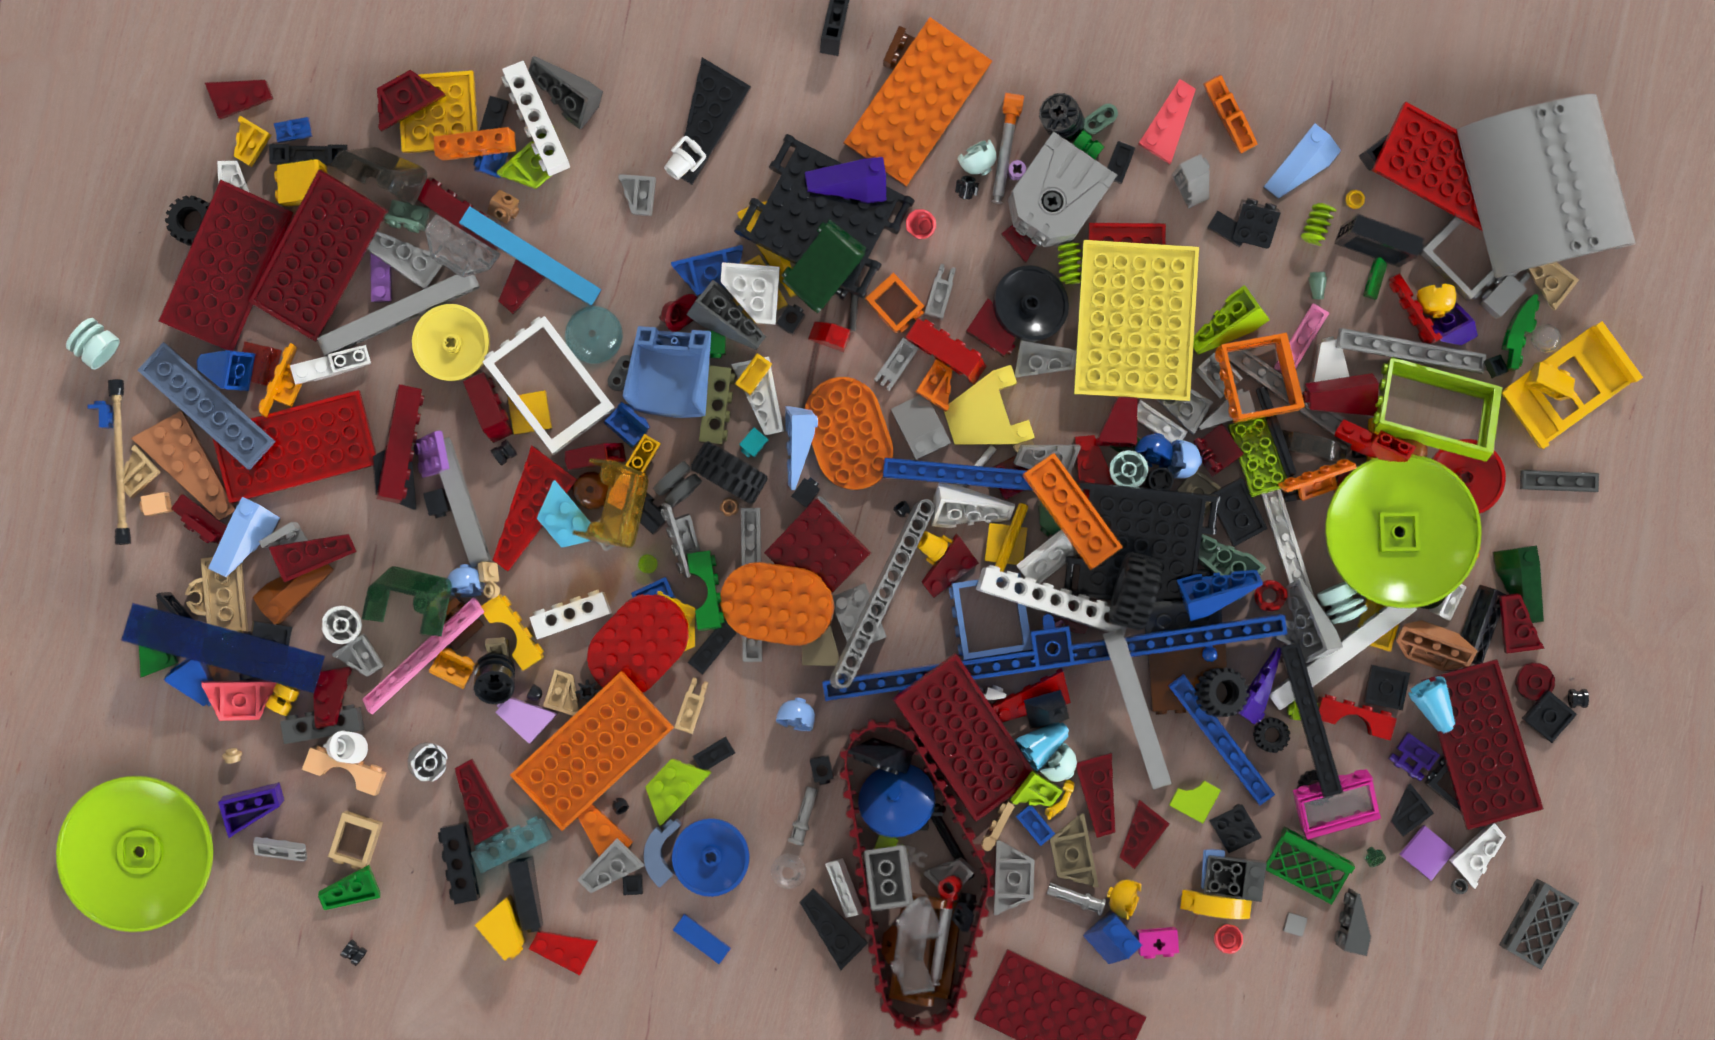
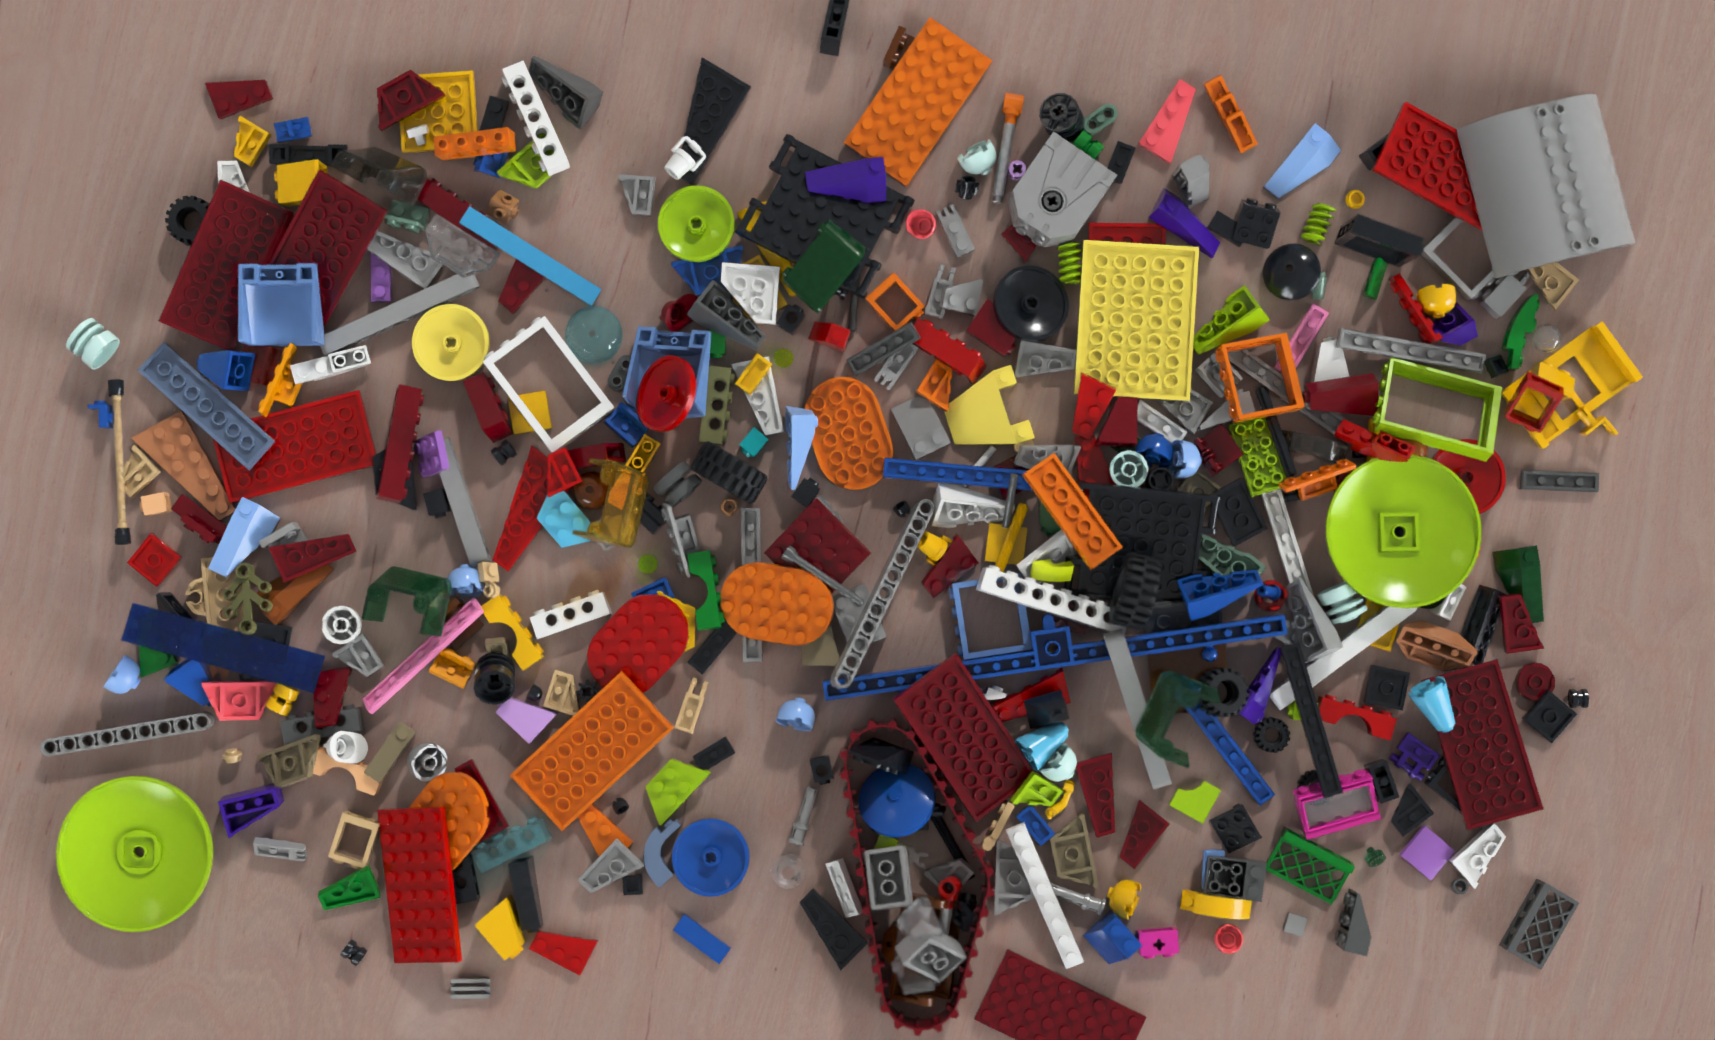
(118, 734): none -> light grey beam
(124, 676): none -> light blue cylinder
(154, 559): none -> red tile
(246, 596): none -> olive plant
(279, 305): none -> medium blue windscreen
(292, 761): none -> dark tan wing
(390, 752): none -> dark tan slope
(418, 132): none -> white tile
(419, 885): none -> red plate
(454, 988): none -> light grey tile
(464, 809): none -> orange plate
(561, 472): none -> red wing
(666, 393): none -> red dish
(696, 223): none -> lime dish
(784, 358): none -> clear neon green tile
(792, 556): none -> dark grey piece
(883, 348): none -> dark grey tile
(931, 956): none -> light grey brick
(955, 231): none -> light grey hinge
(962, 297): none -> light grey wing
(1010, 500): none -> dark grey bar
(1045, 895): none -> white plate
(1047, 571): none -> neon yellow slope
(1090, 405): none -> red wing
(1168, 694): none -> clear green windscreen
(1180, 220): none -> dark purple wedge
(1272, 592): none -> blue pin
(1299, 281): none -> black dish
(1382, 780): none -> black brick
(1540, 385): none -> red window
(1592, 423): none -> yellow bracket

